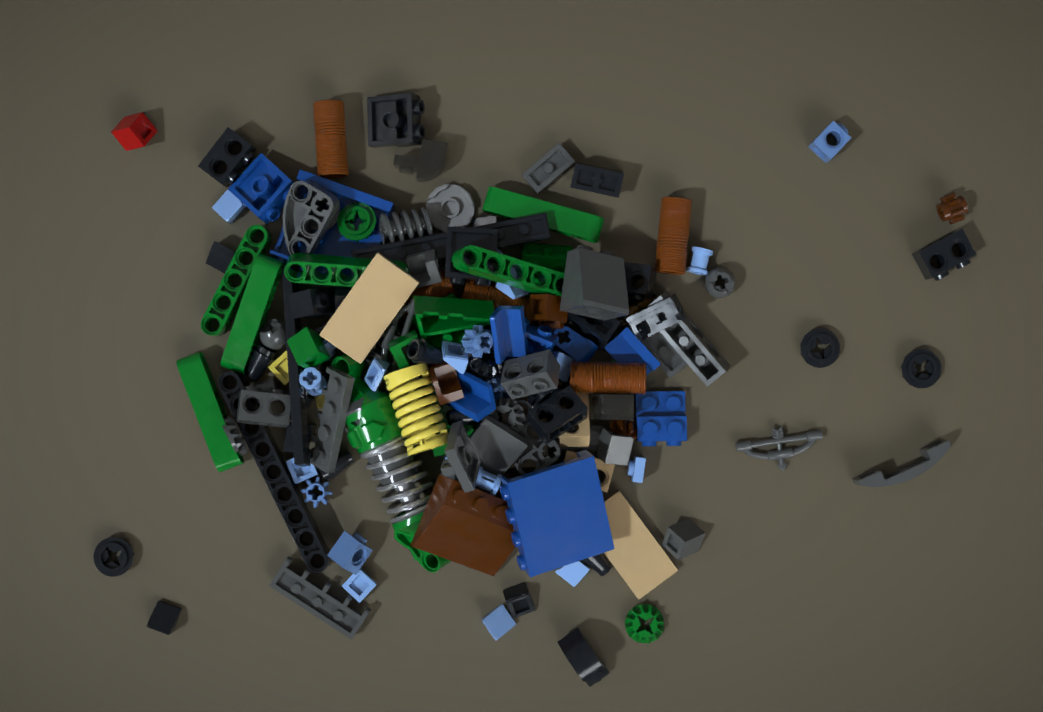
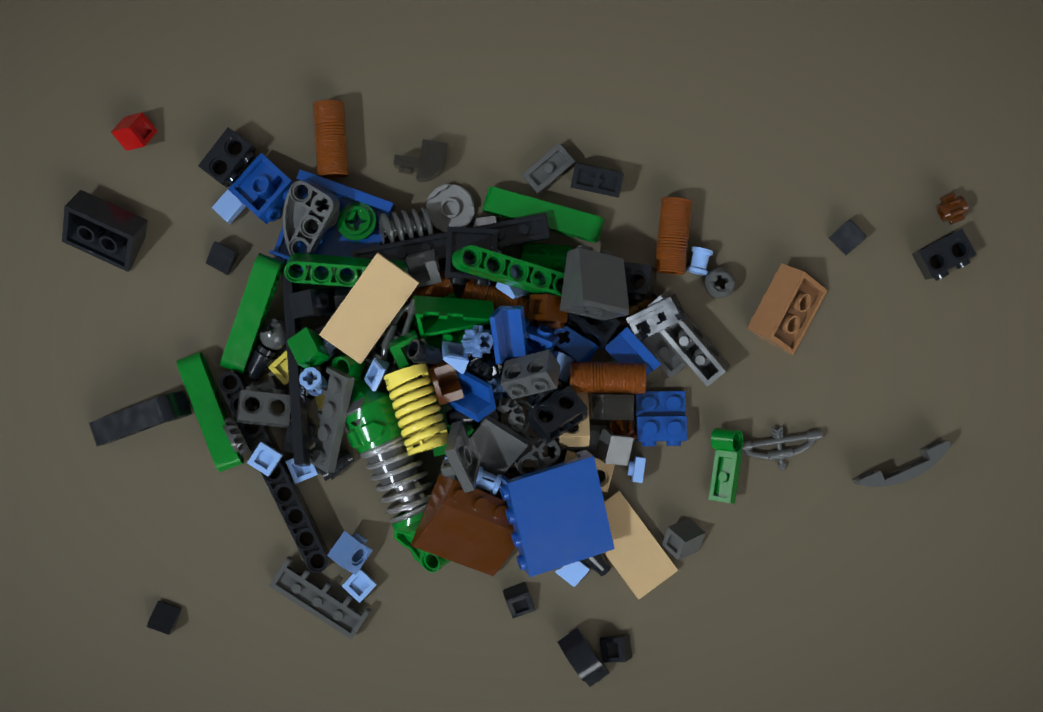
(102, 554): black gear -> none
(103, 230): none -> black slope
(140, 417): none -> black beam
(226, 288): green beam -> none
(265, 458): none -> light blue plate
(312, 496): medium blue gear -> none
(395, 120): black plate -> none
(498, 622): light blue slope -> none
(616, 648): none -> black slope
(646, 612): green gear -> none
(726, 464): none -> green plate
(787, 308): none -> medium nougat slope
(822, 148): medium blue brick -> none
(829, 354): black gear -> none
(847, 237): none -> black slope
(932, 367): black gear -> none

